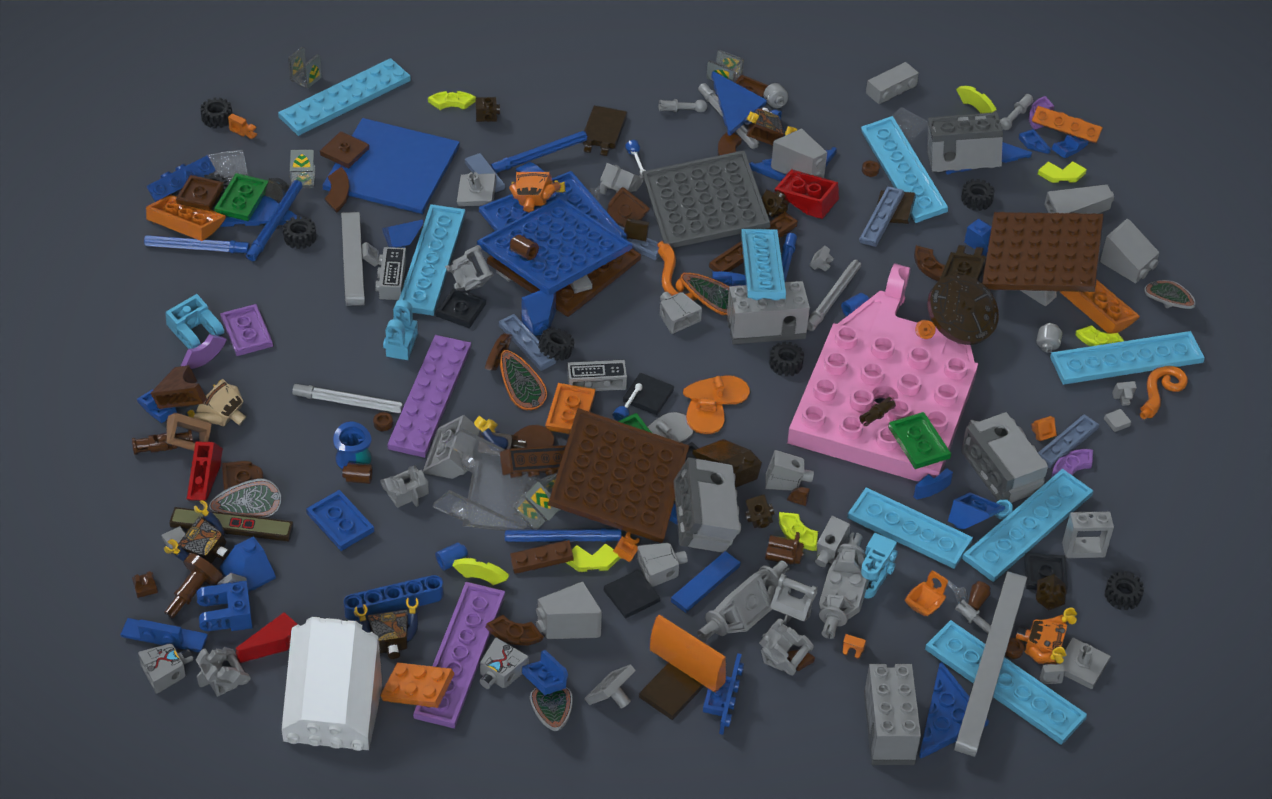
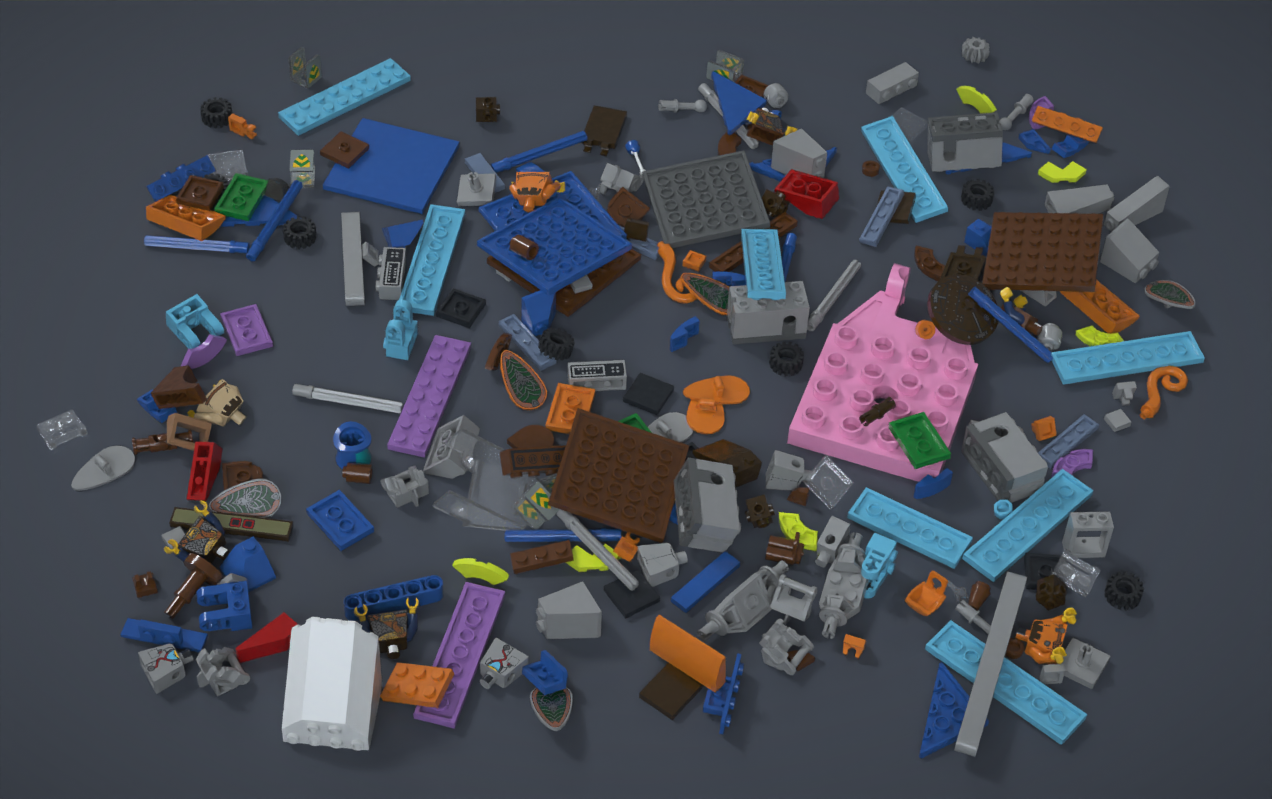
(61, 429): none -> clear plate
(104, 467): none -> light grey shield
(339, 189): reddish brown tile -> none
(383, 421): reddish brown tile -> none
(444, 99): neon yellow tile -> none
(447, 555): blue brick -> none
(466, 271): light grey piece -> none
(502, 440): torso -> none
(514, 632): reddish brown tile -> none
(598, 549): none -> light grey axle
(611, 687): light grey tile -> none
(622, 411): hinge -> none
(679, 311): light grey torso -> none
(683, 332): none -> blue slope
(694, 261): none -> orange tile
(822, 259): light grey tile -> none
(828, 482): none -> clear tile
(853, 303): blue brick -> none
(892, 714): light grey piece -> none
(971, 510): blue slope -> none
(975, 50): none -> light grey gear
(985, 302): none -> blue axle
(1019, 313): none -> torso
(1072, 576): none -> clear plate
(1140, 205): none -> light grey slope

